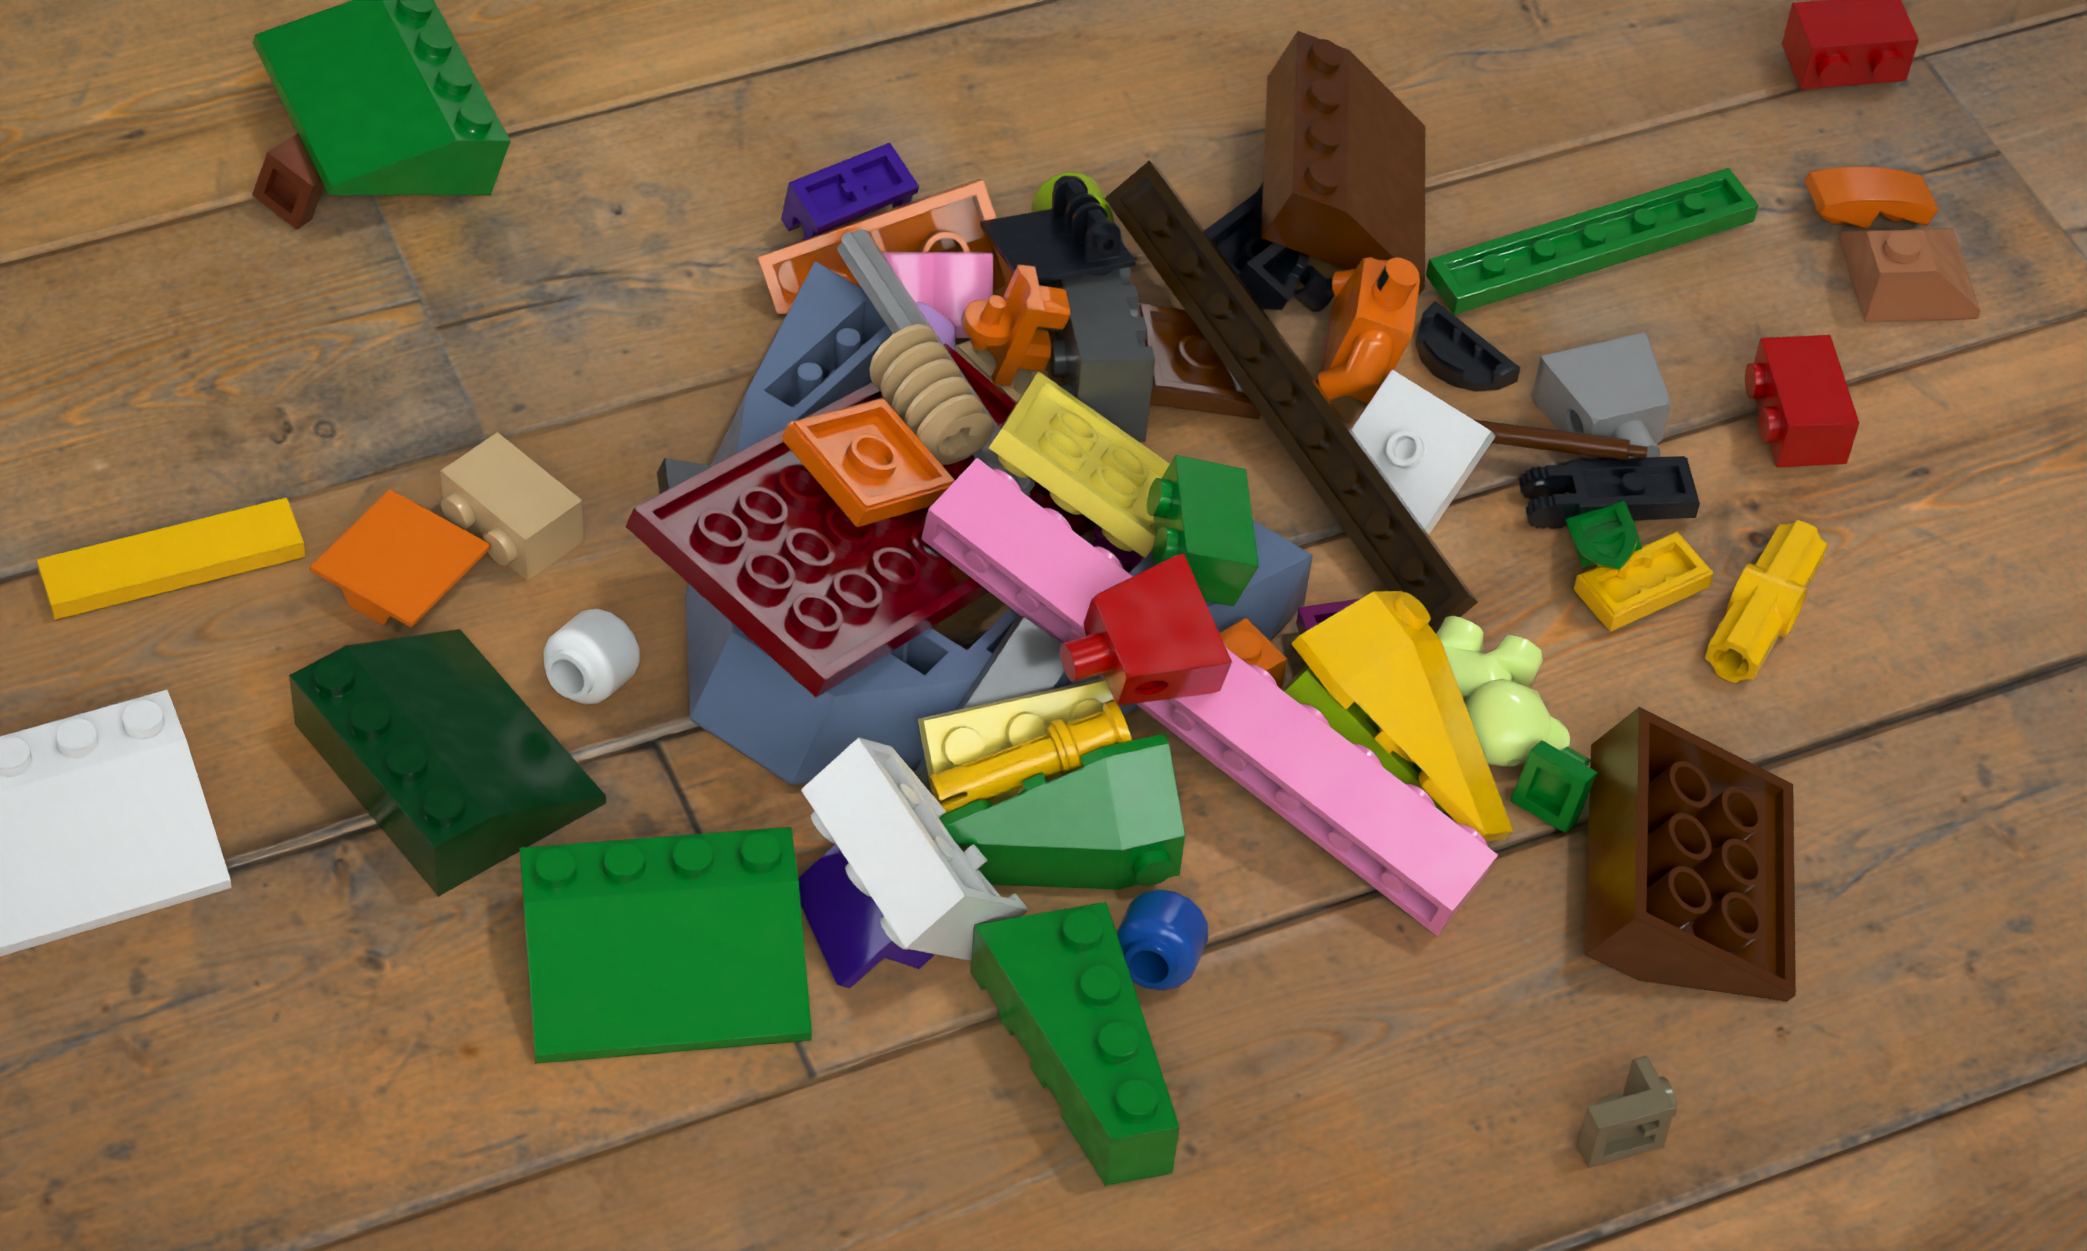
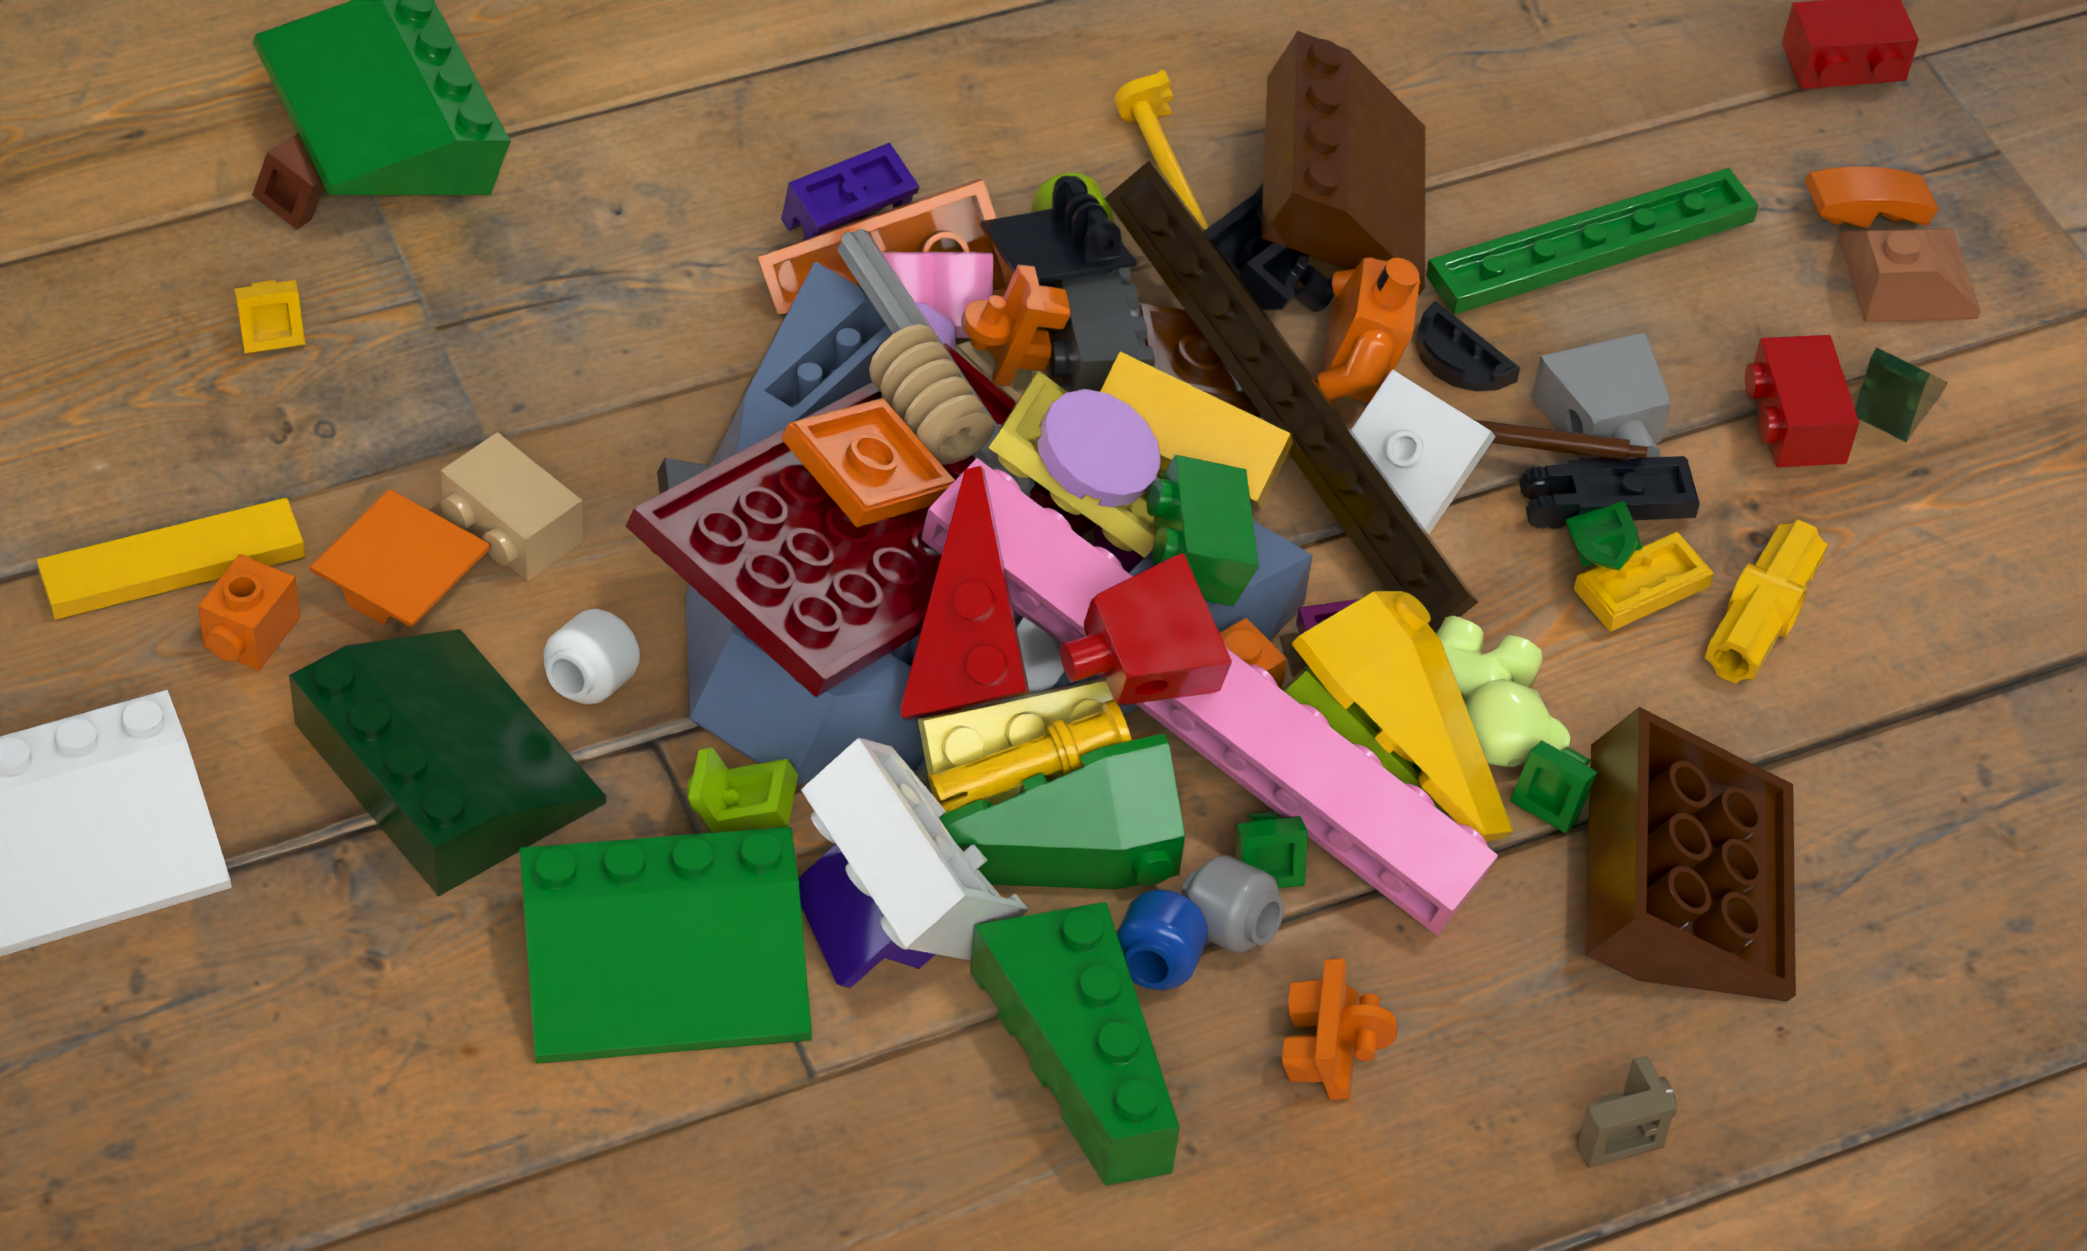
(249, 612): none -> orange brick
(269, 315): none -> yellow tile
(741, 796): none -> lime bracket
(969, 631): none -> red wing
(1098, 447): none -> lavender tile
(1143, 102): none -> yellow piece
(1200, 425): none -> yellow wedge
(1237, 903): none -> light grey head
(1274, 846): none -> green tile
(1345, 1028): none -> orange hips
(1896, 395): none -> clear green slope

